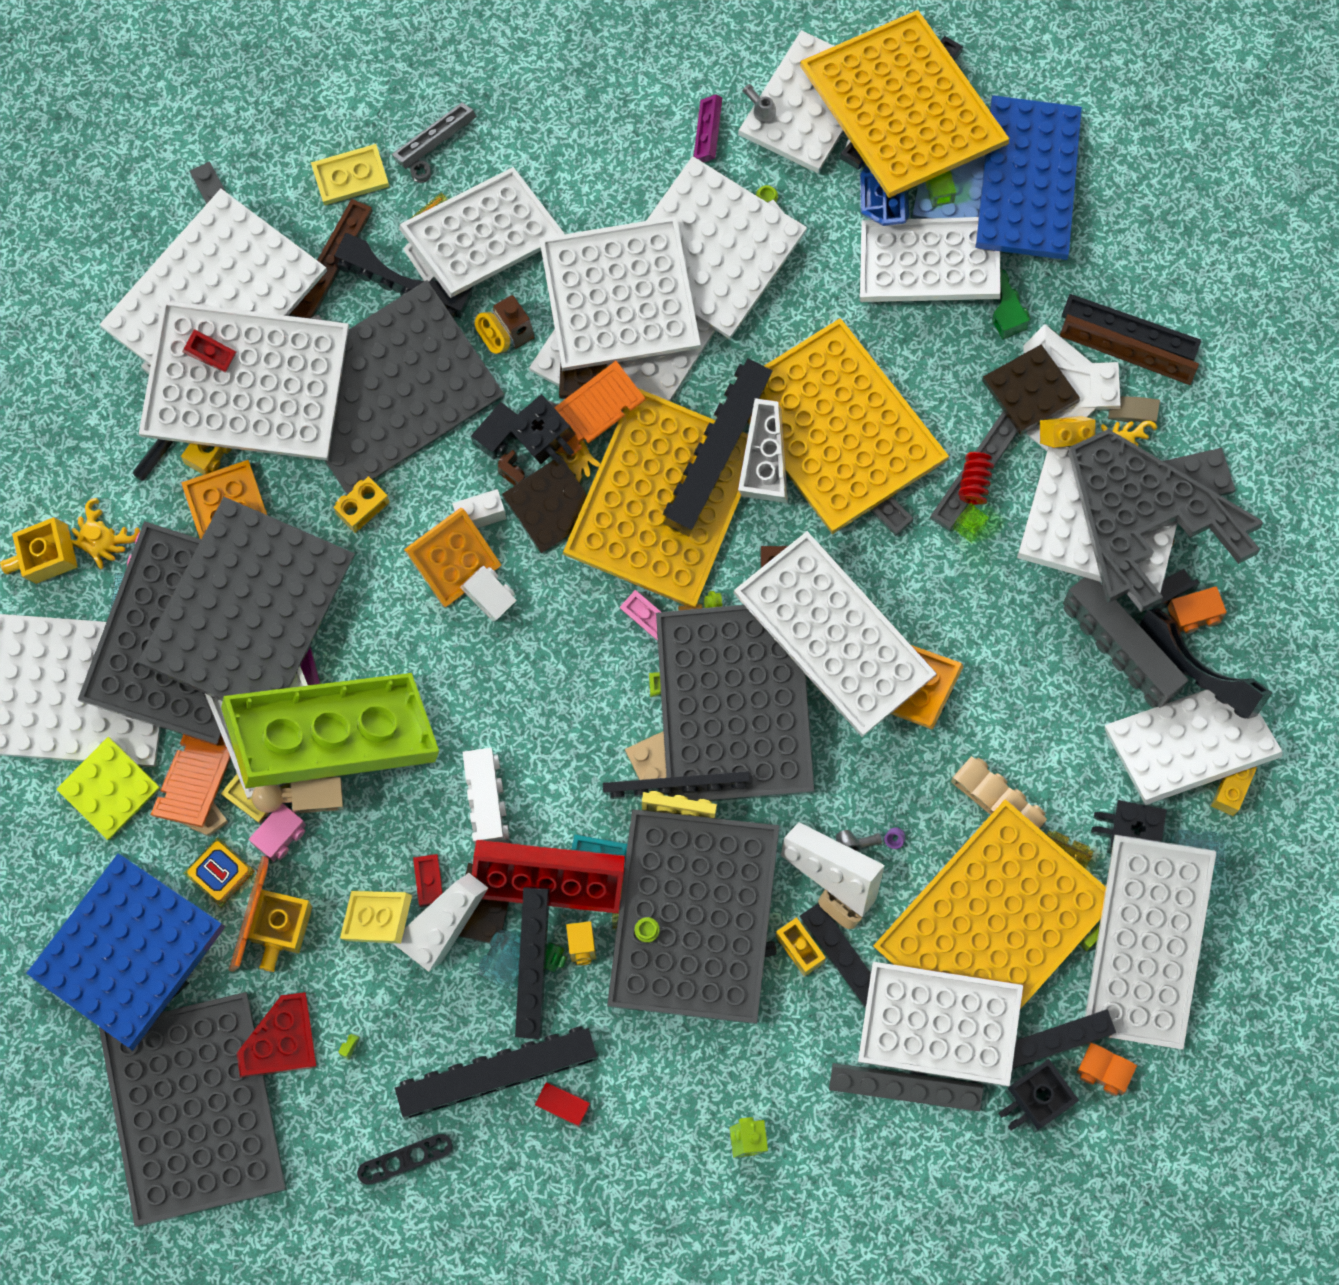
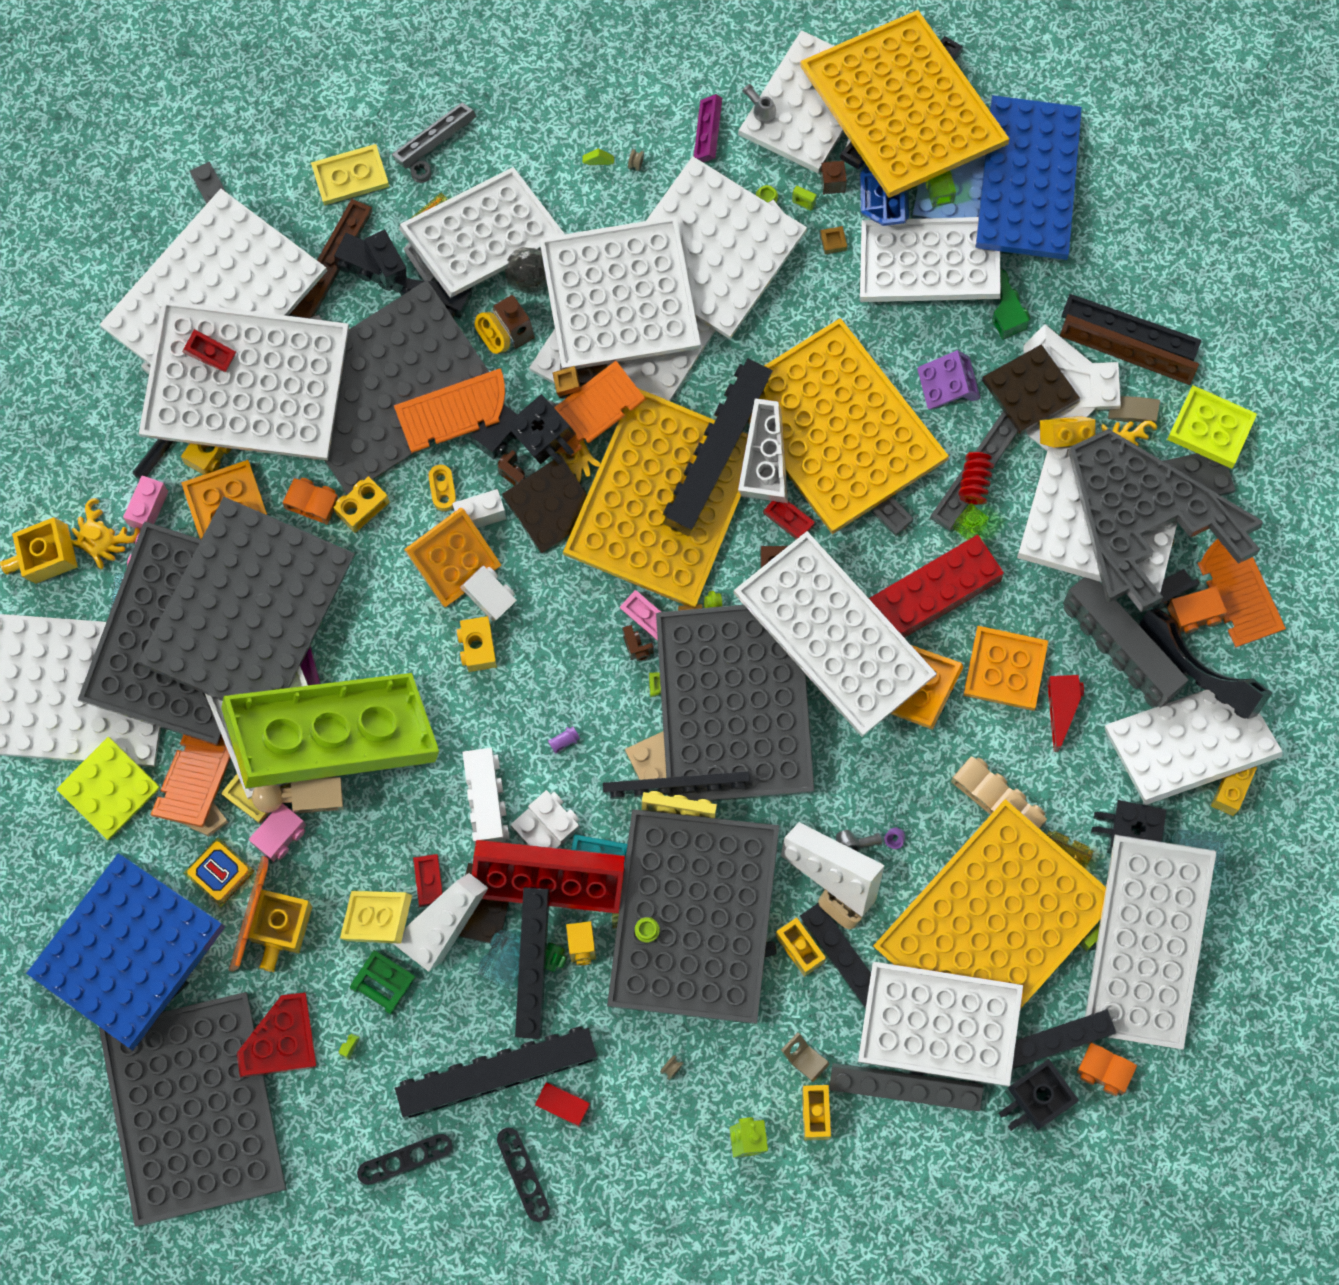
(145, 502): none -> bright pink brick
(310, 500): none -> orange brick
(385, 258): none -> black brick
(386, 974): none -> green plate
(442, 488): none -> yellow plate
(452, 410): none -> orange piece
(477, 630): none -> yellow brick
(520, 1176): none -> black beam
(526, 270): none -> clear smoke cylinder
(546, 822): none -> white plate
(564, 739): none -> medium lavender pin
(566, 381): none -> pearl gold plate
(598, 157): none -> lime tile
(632, 642): none -> reddish brown bracket
(635, 160): none -> dark tan bush
(671, 1067): none -> dark tan bush
(789, 518): none -> red plate
(804, 198): none -> lime tile
(805, 1058): none -> dark tan bracket
(816, 1112): none -> yellow brick
(833, 177): none -> reddish brown brick
(833, 240): none -> pearl gold plate
(939, 586): none -> red brick
(948, 380): none -> medium lavender bracket
(1005, 668): none -> light orange plate
(1063, 697): none -> red slope
(1212, 426): none -> neon yellow plate
(1243, 595): none -> orange piece

